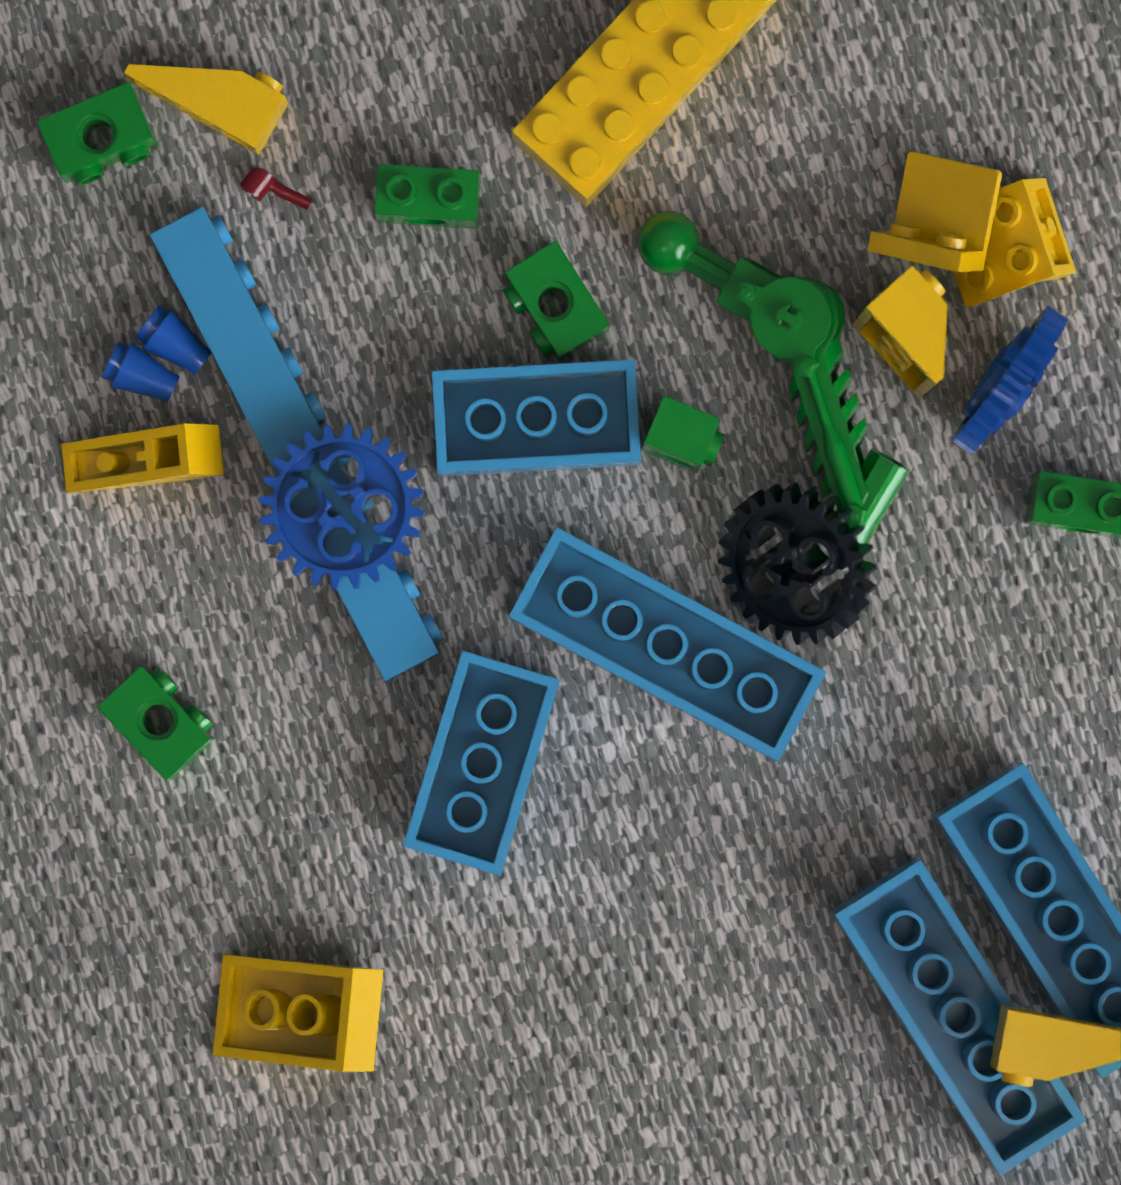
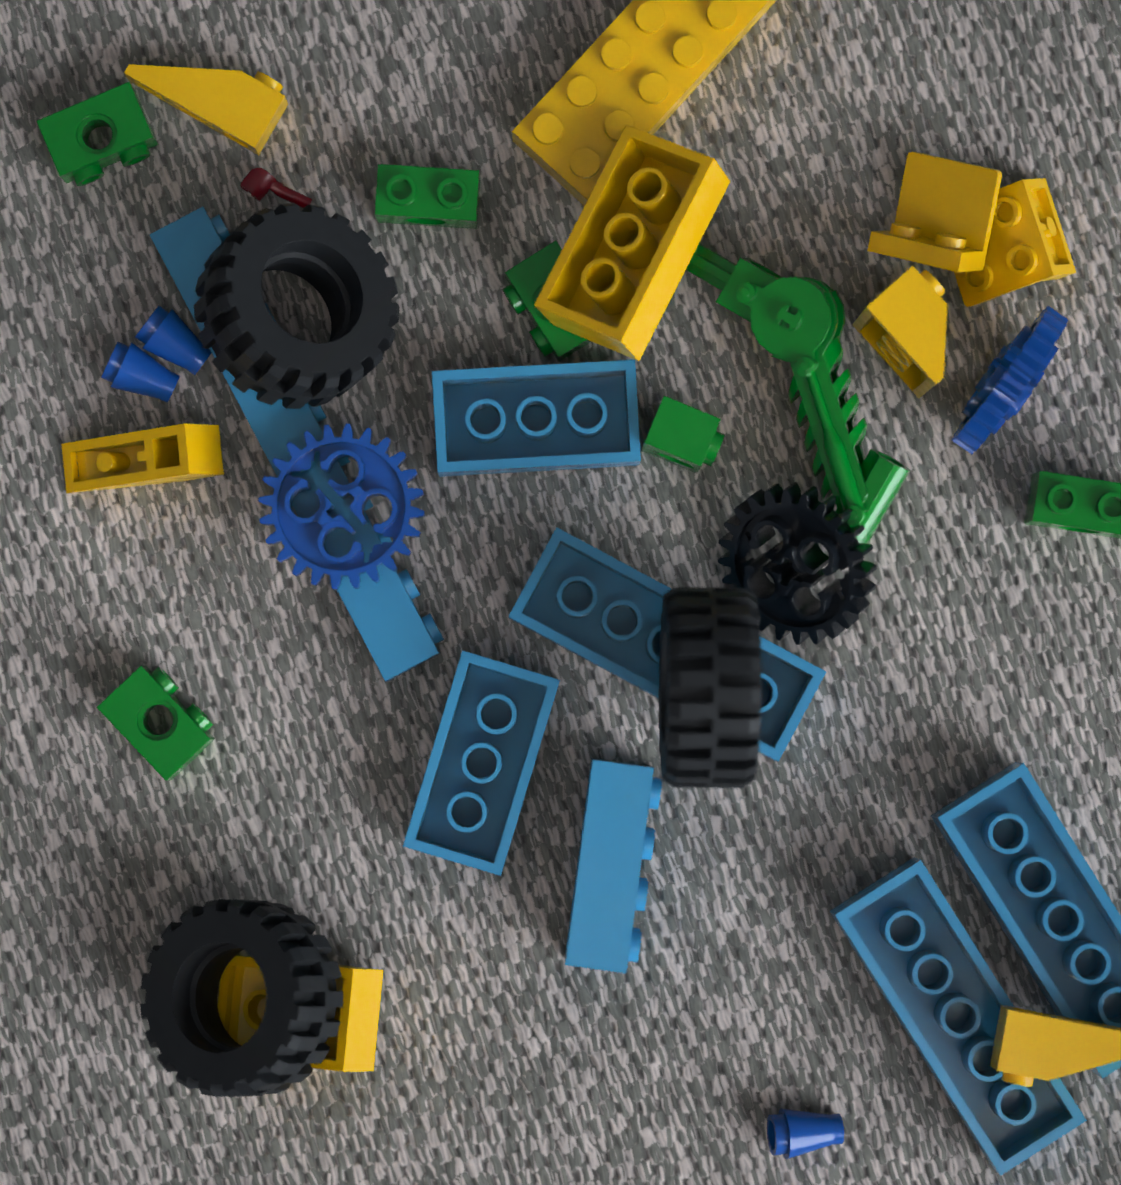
(185, 989): none -> black tyre
(336, 265): none -> black tyre
(610, 865): none -> dark azure brick
(632, 242): none -> yellow brick
(709, 687): none -> black tyre
(800, 1132): none -> blue cone

